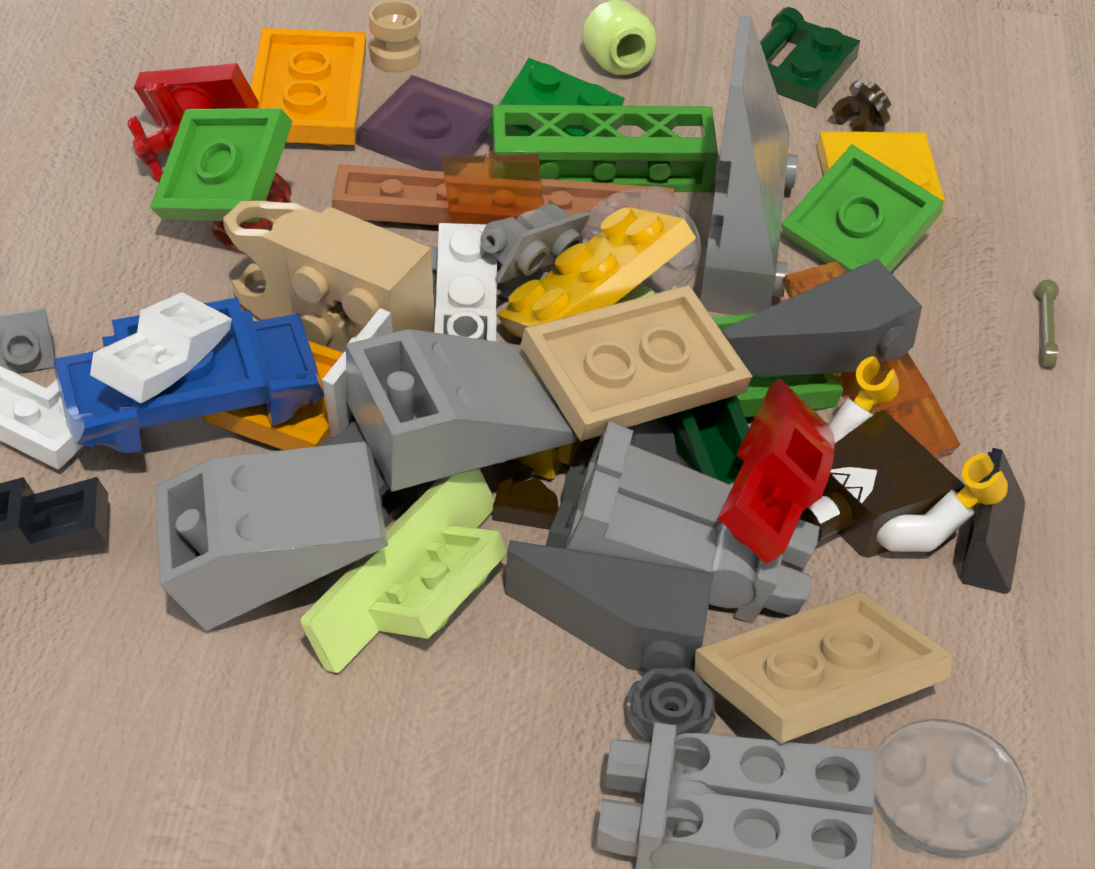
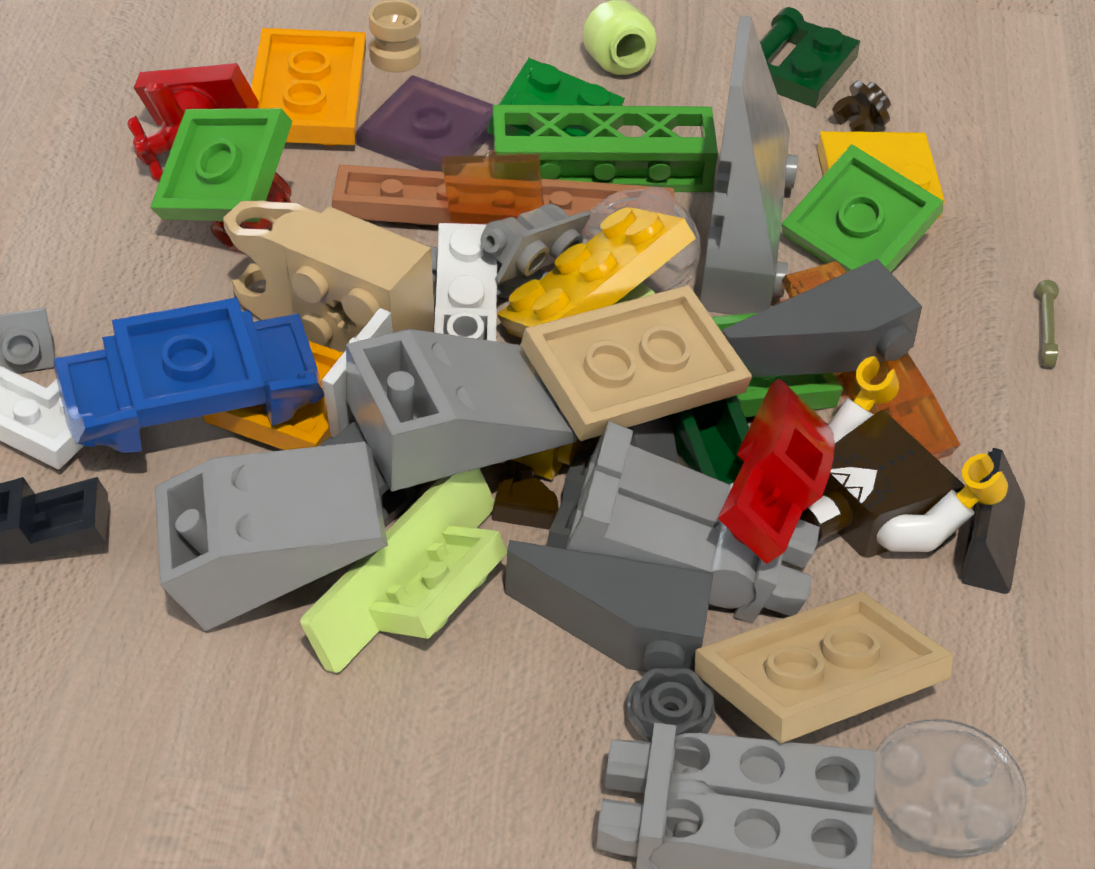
(167, 346): white slope -> none

